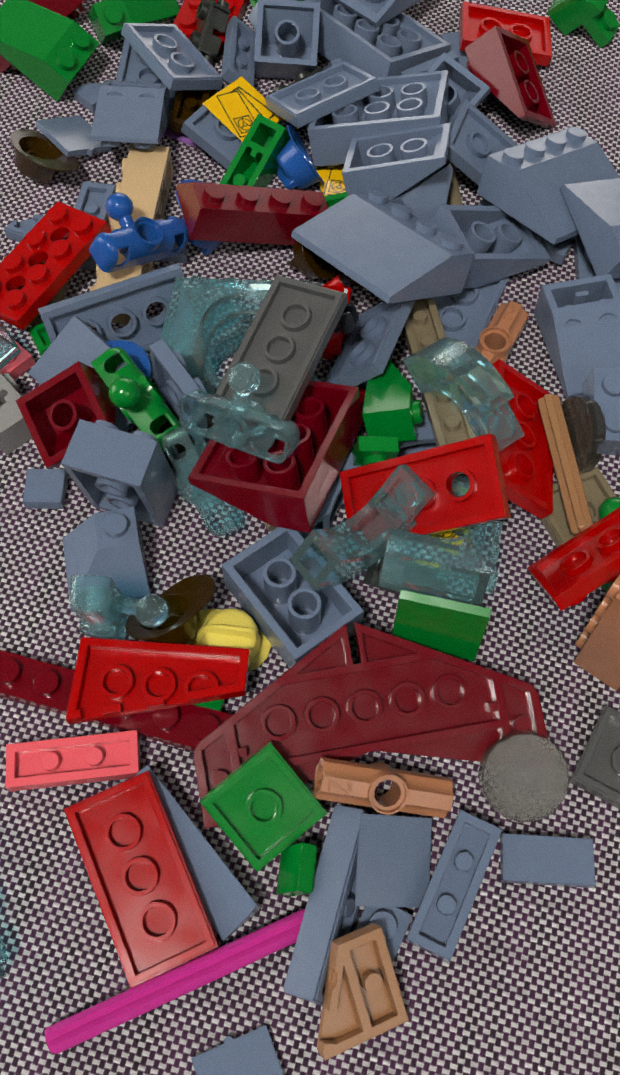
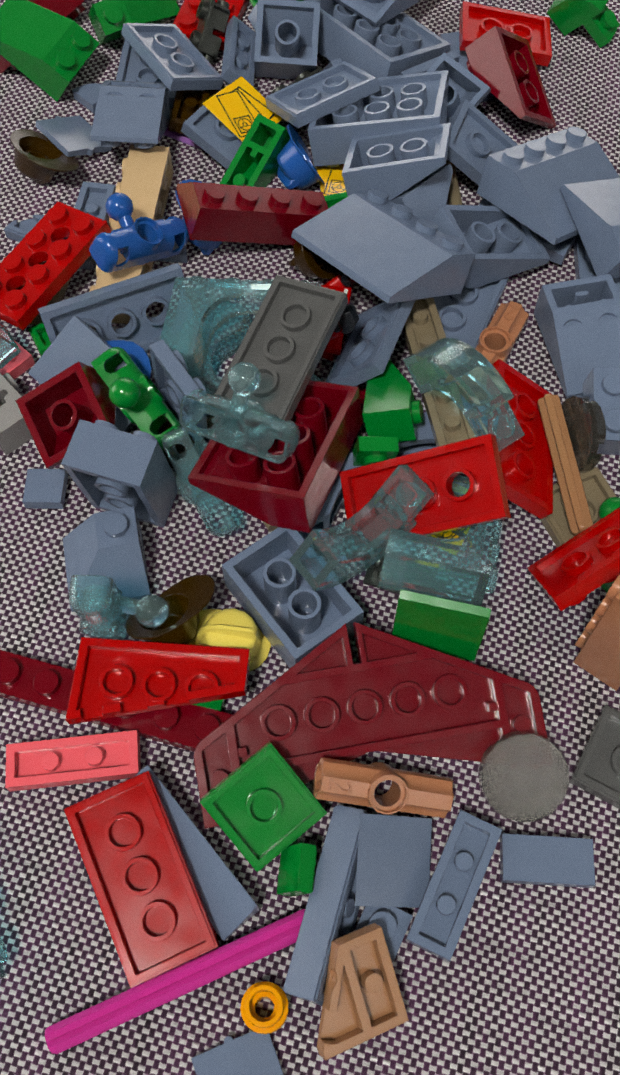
(250, 999): none -> light orange plate

